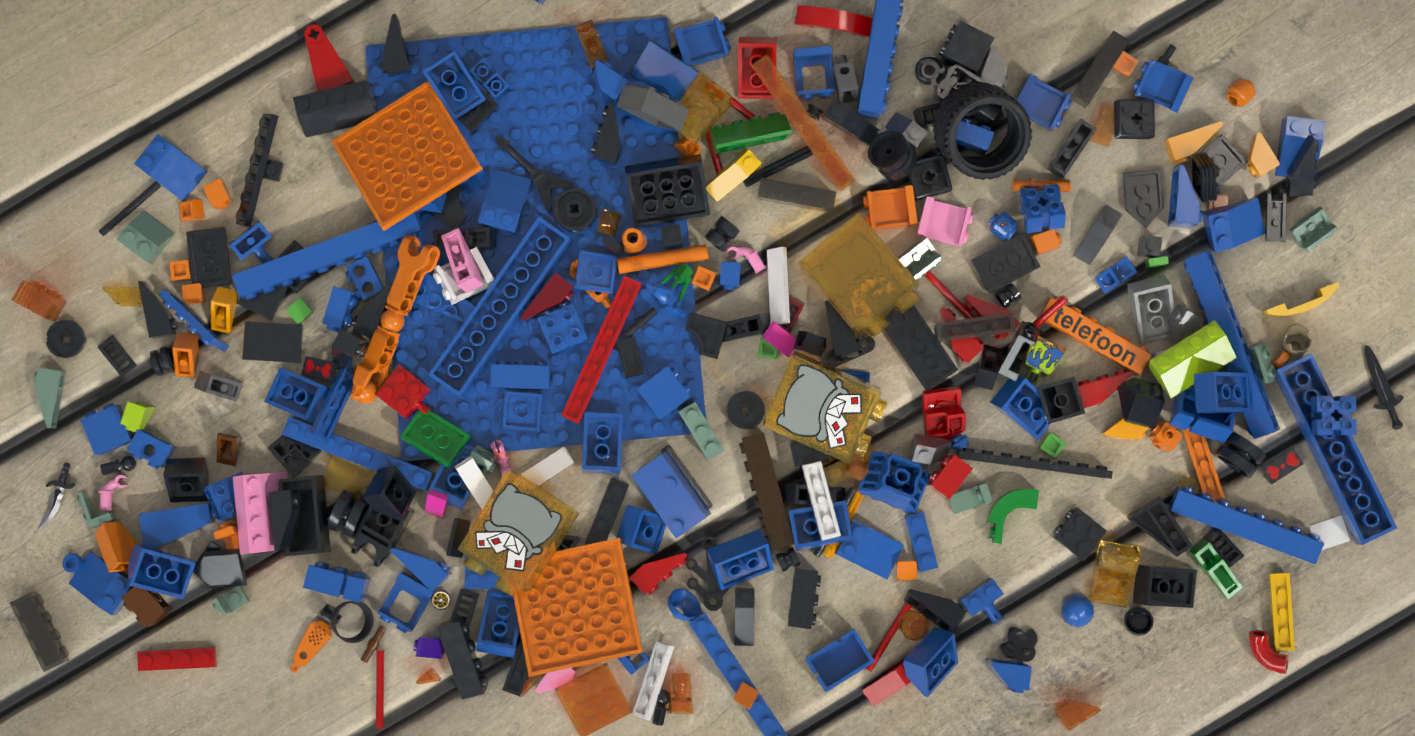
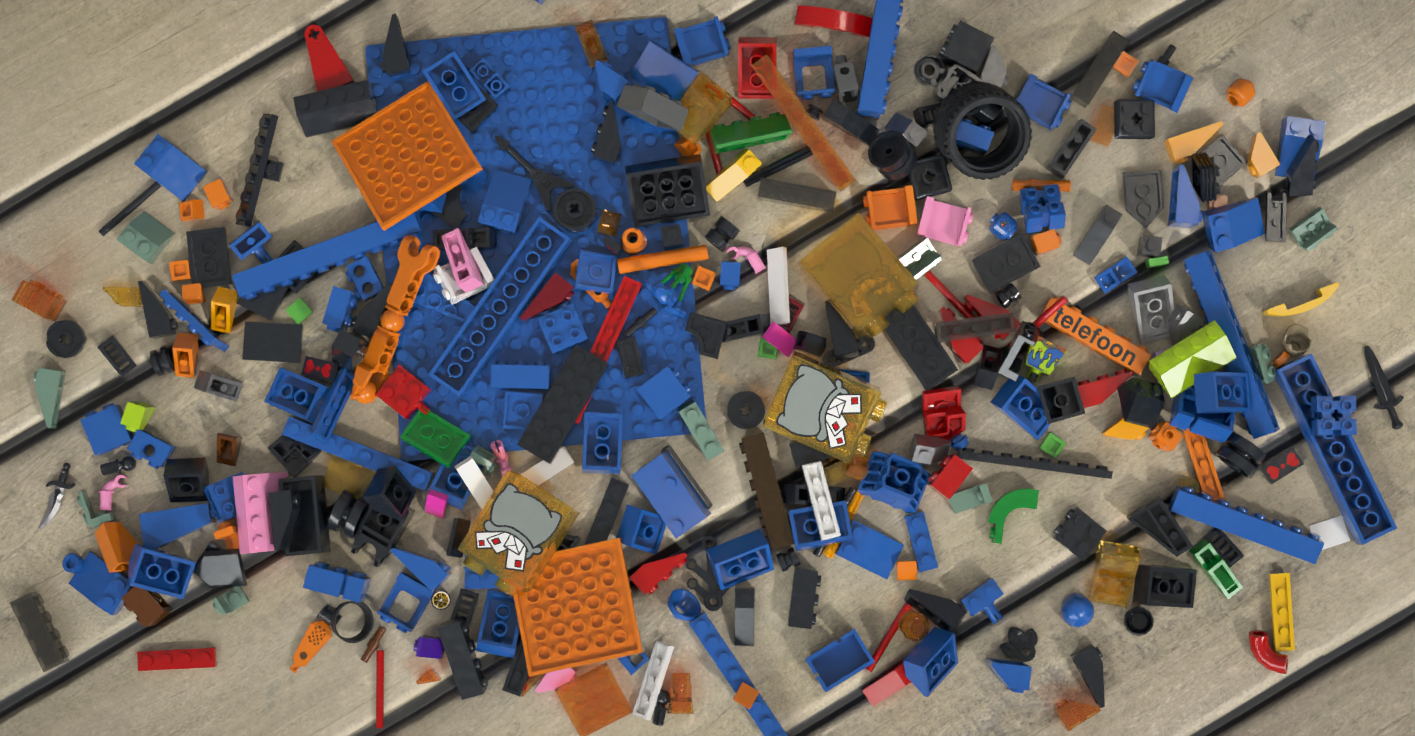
(563, 404): none -> black plate
(1091, 669): none -> black slope

